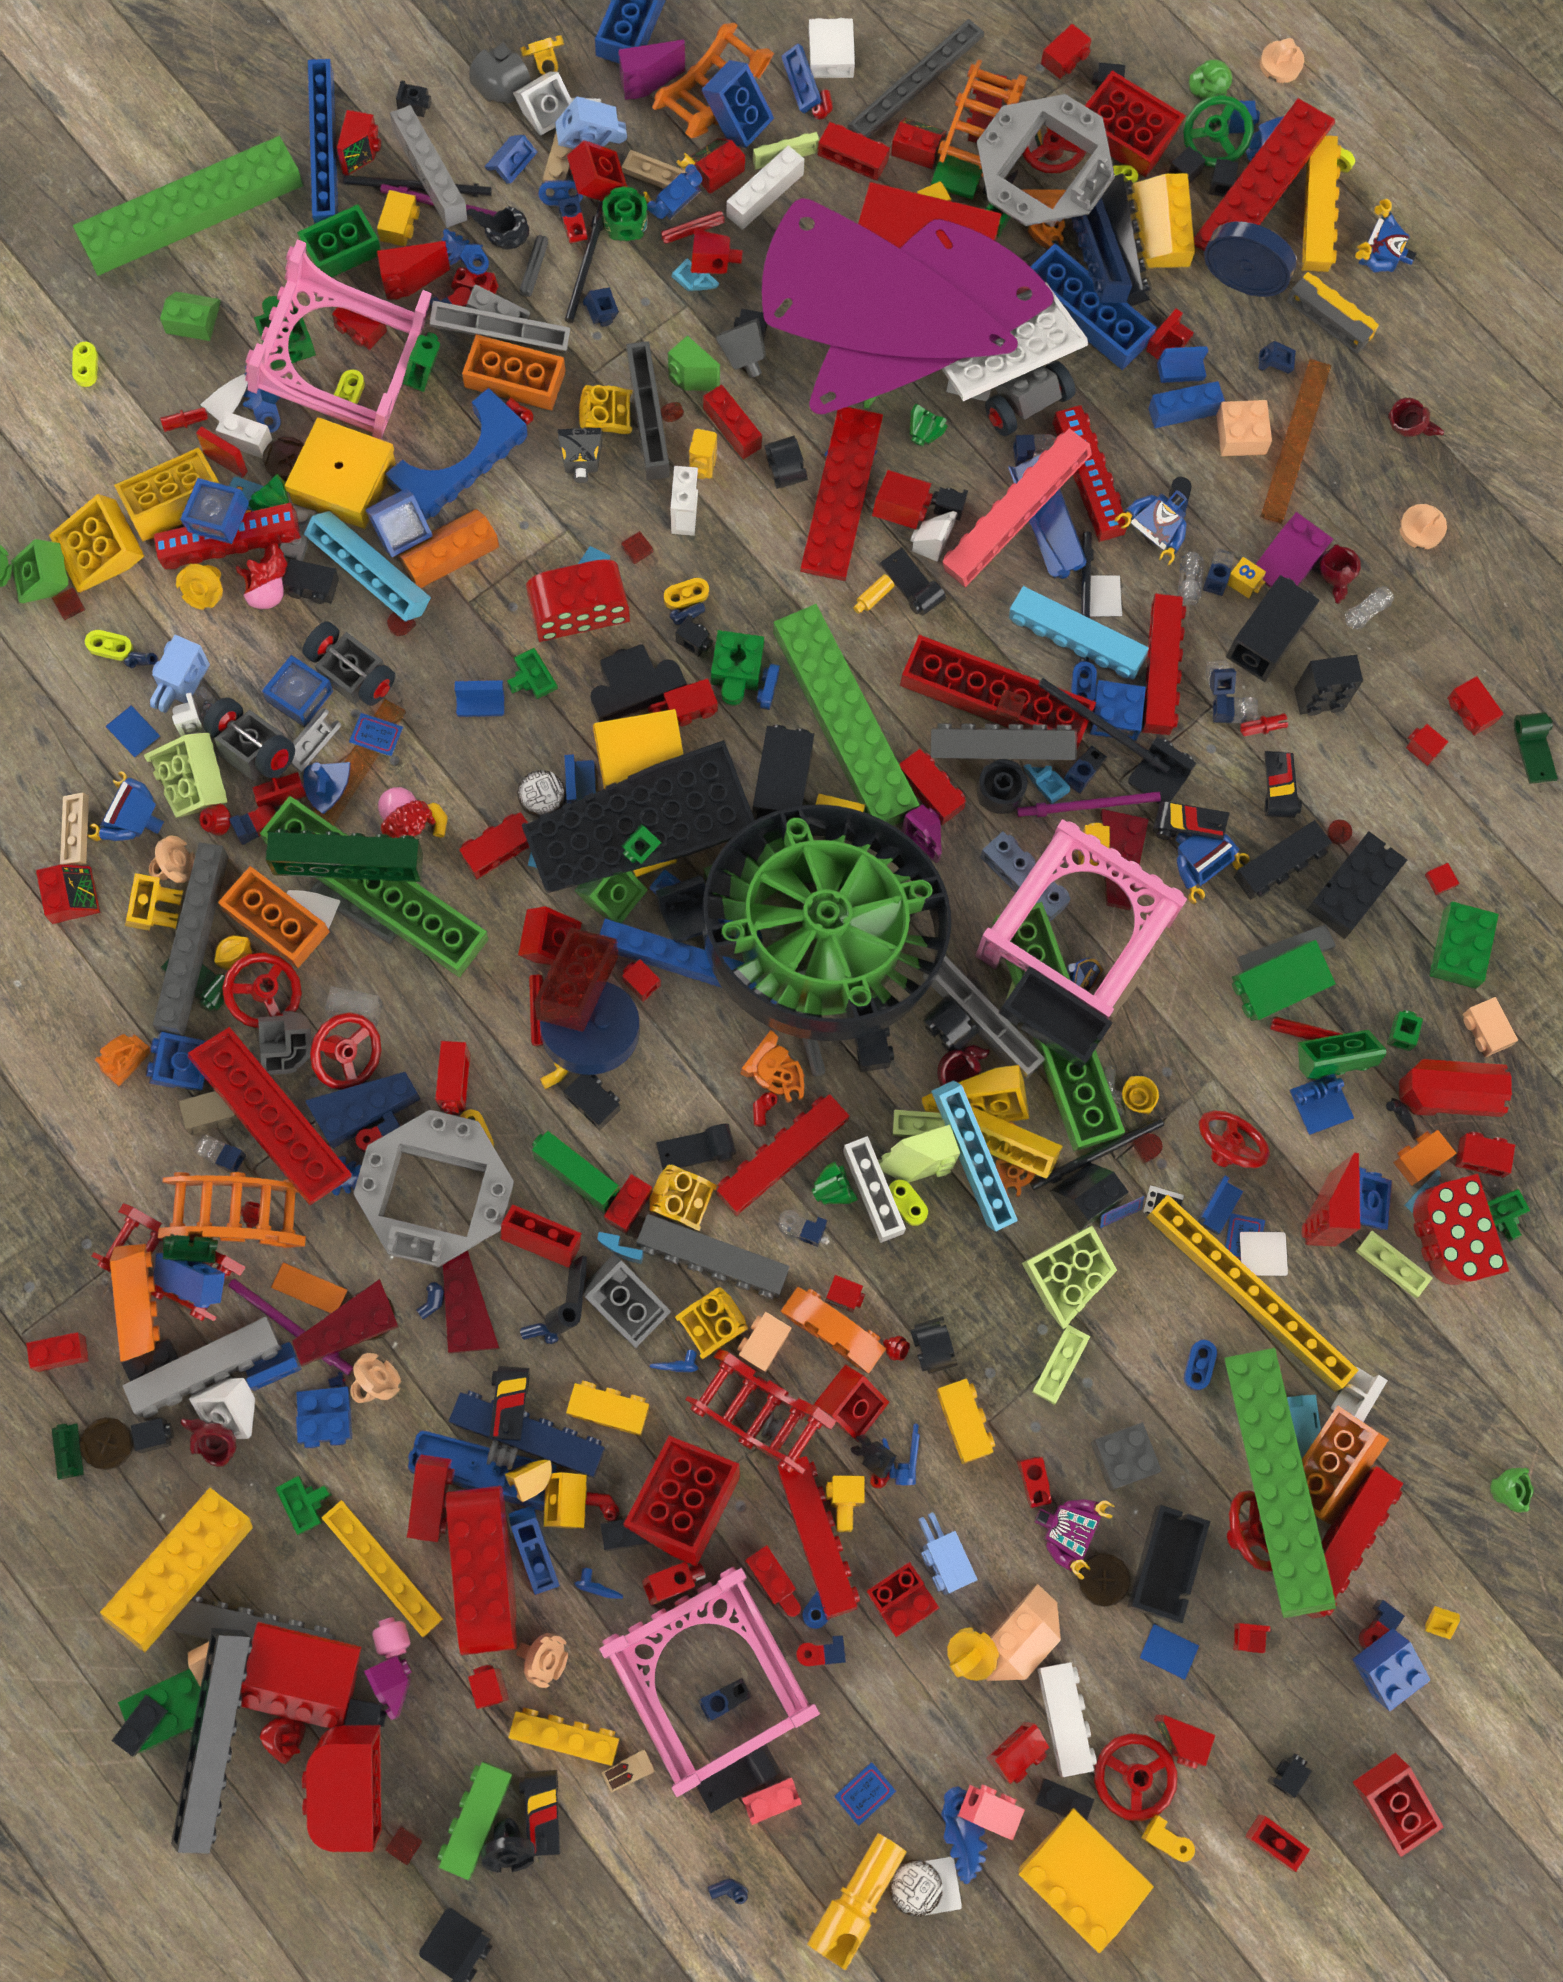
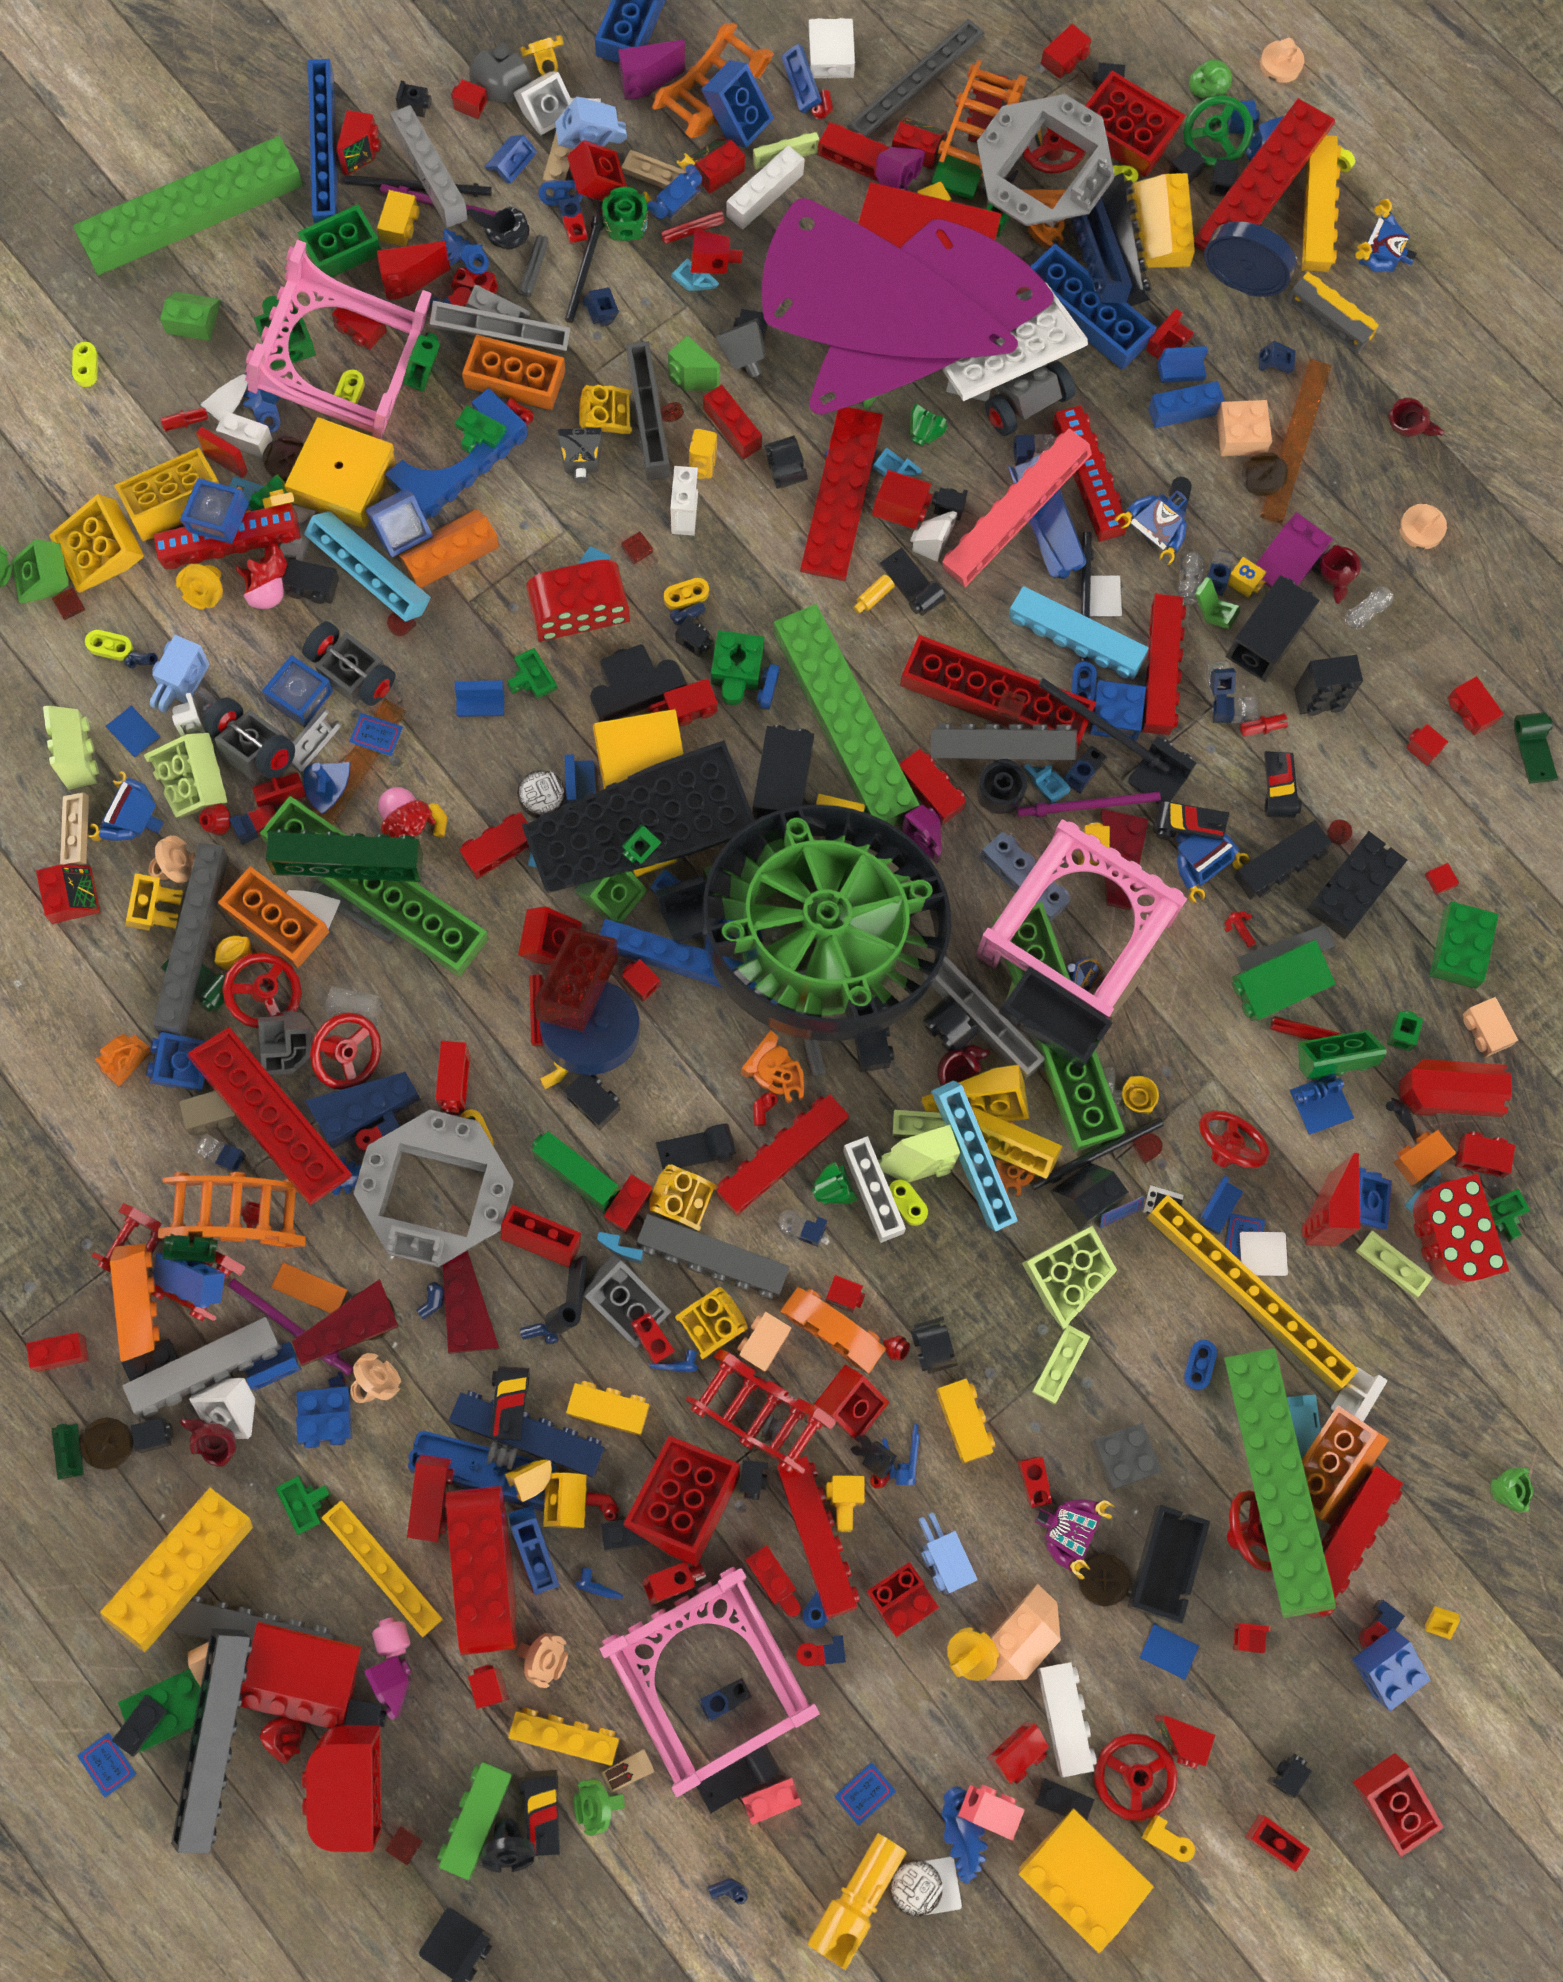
(70, 746): none -> yellowish green wedge
(106, 1765): none -> blue sticker
(278, 498): none -> yellow plate
(469, 98): none -> red brick
(478, 429): none -> green hinge
(594, 1806): none -> bright green tile
(652, 1338): none -> red leg
(752, 1479): none -> black brick
(890, 461): none -> dark azure slope
(899, 166): none -> magenta slope
(1213, 609): none -> bright green bracket
(1235, 919): none -> red piece
(1264, 474): none -> dark brown tile

